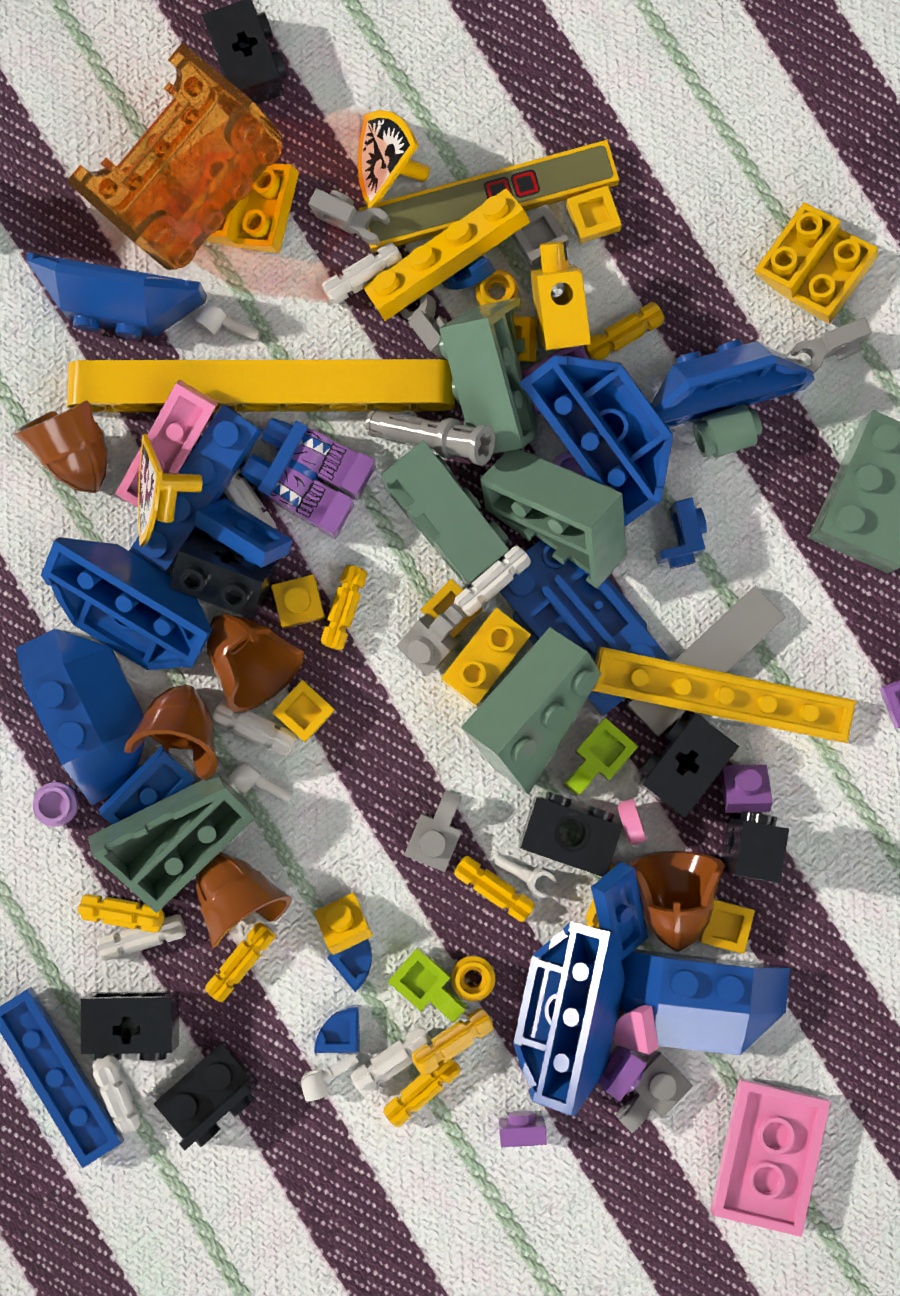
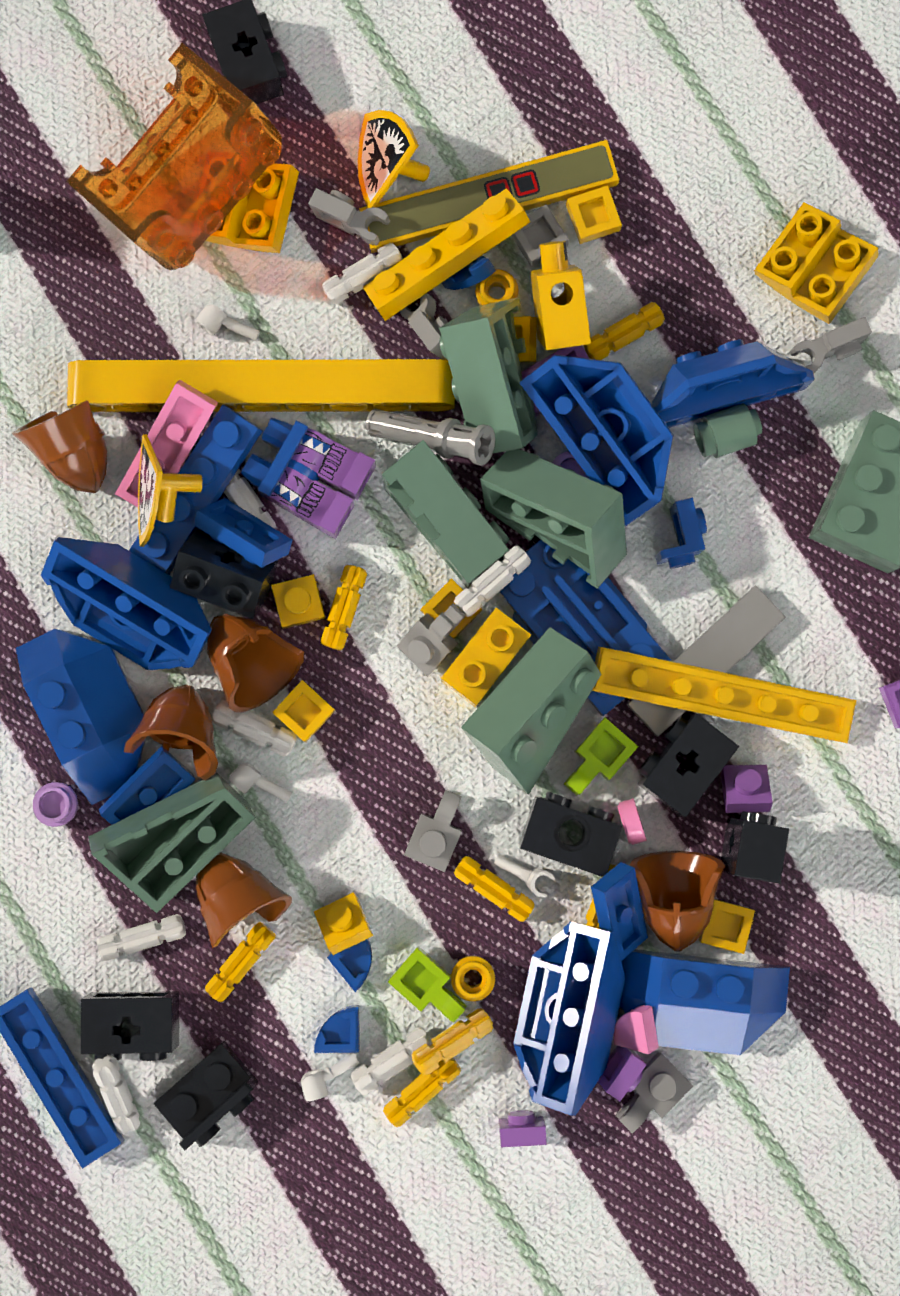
(116, 297): blue wedge -> none
(120, 913): yellow axle -> none
(770, 1157): bright pink plate -> none

